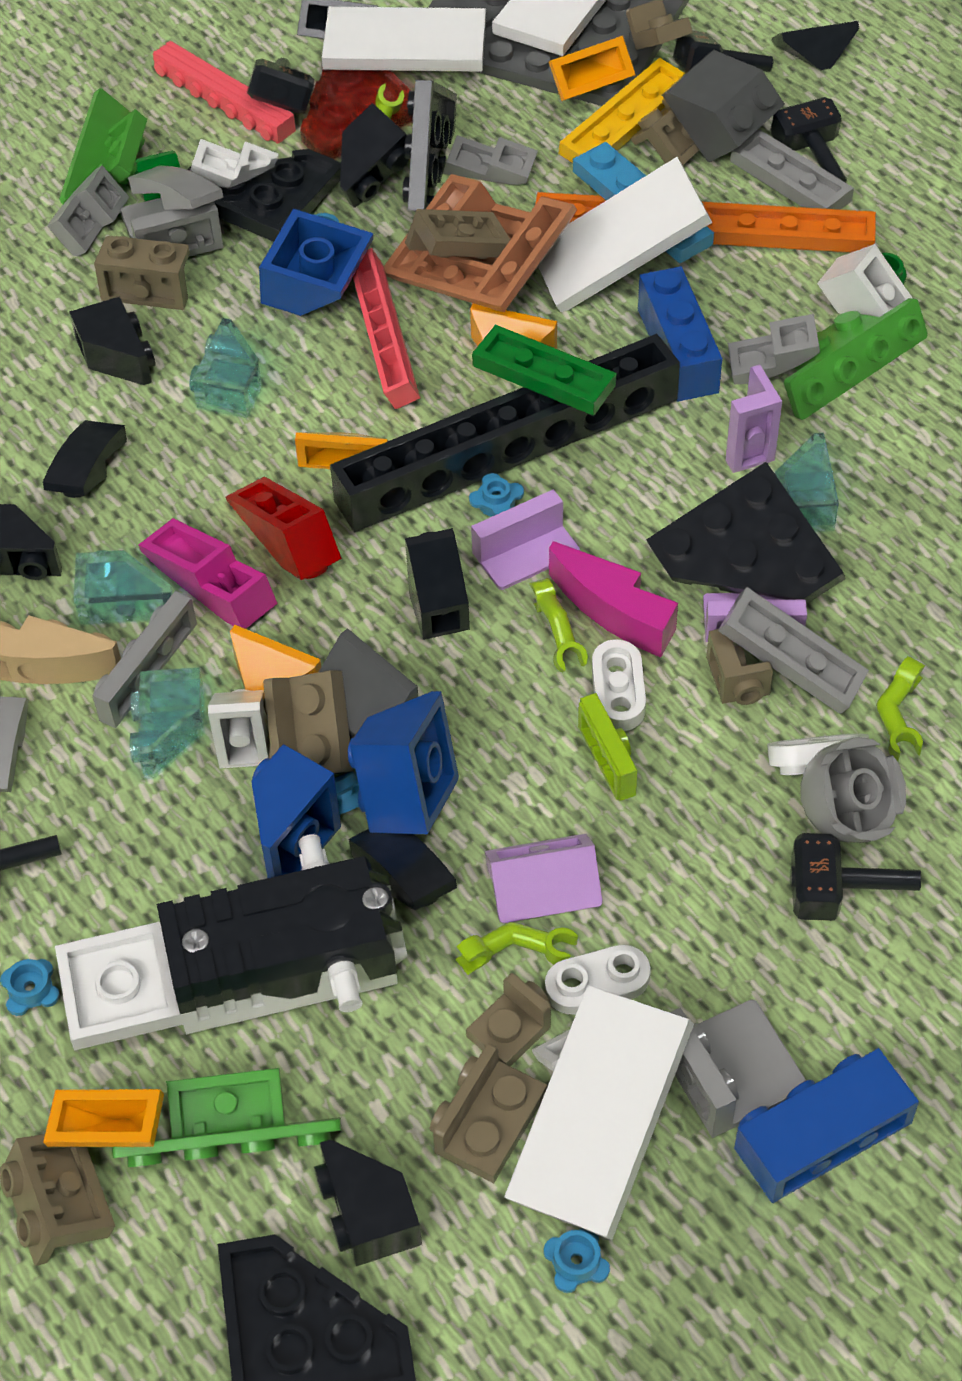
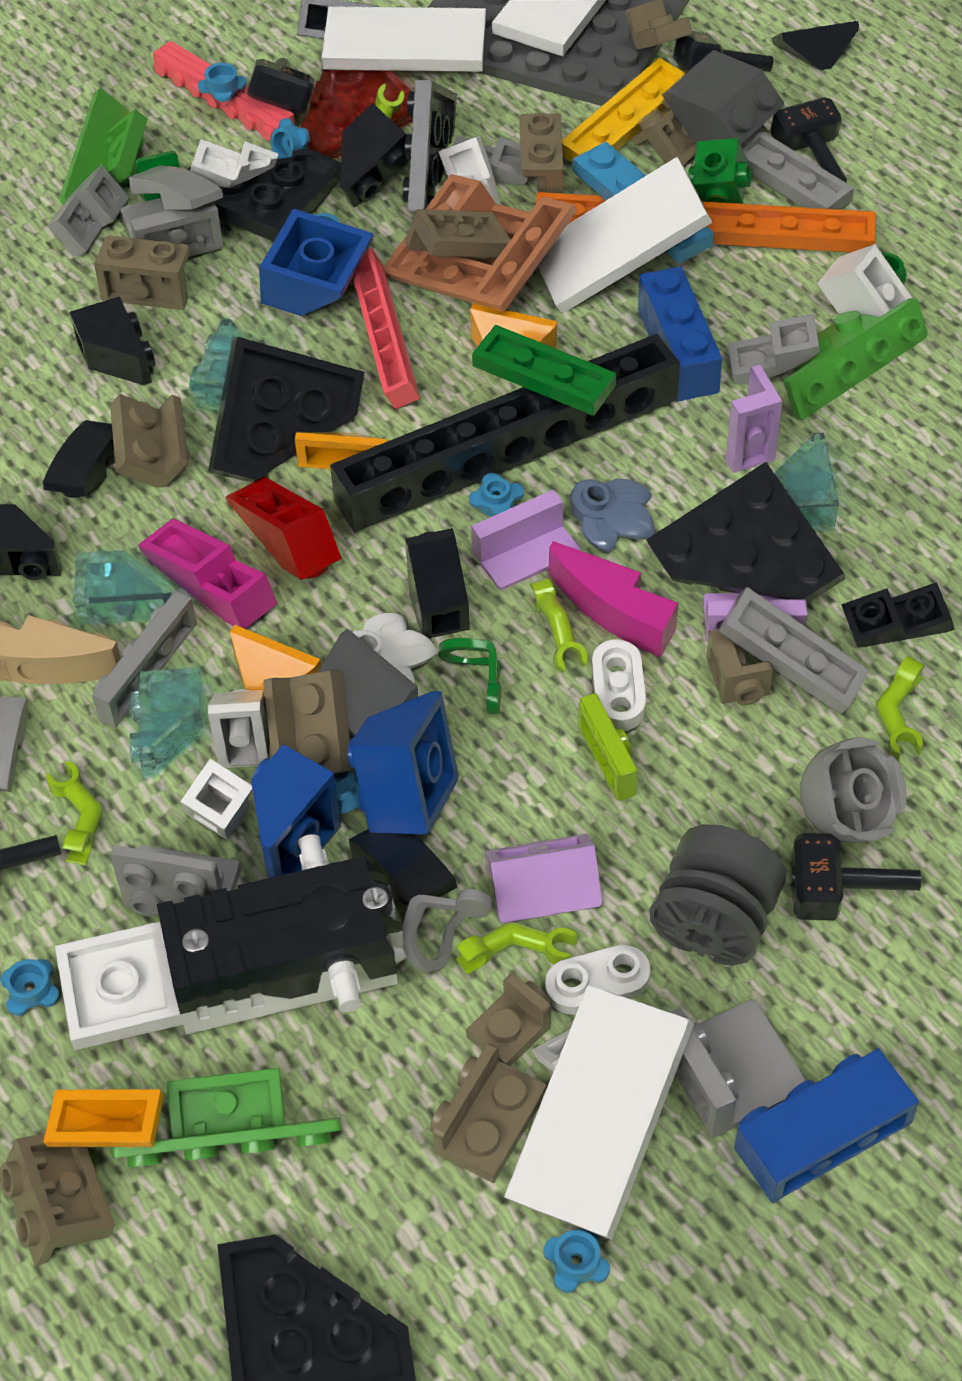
(81, 838): none -> lime arm
(149, 440): none -> dark tan bracket
(163, 875): none -> light grey bracket
(217, 799): none -> white brick
(221, 81): none -> dark azure plate
(271, 398): none -> black plate
(288, 138): none -> dark azure plate
(371, 1201): black slope -> none
(400, 647): none -> white plate
(468, 903): none -> light grey piece
(470, 161): none -> white slope
(470, 644): none -> green piece
(542, 150): none -> dark tan bracket
(592, 68): light orange slope -> none
(615, 513): none -> sand blue plate
(718, 894): none -> dark grey wheel
(720, 171): none -> green brick
(795, 754): white plate -> none
(884, 619): none -> black slope

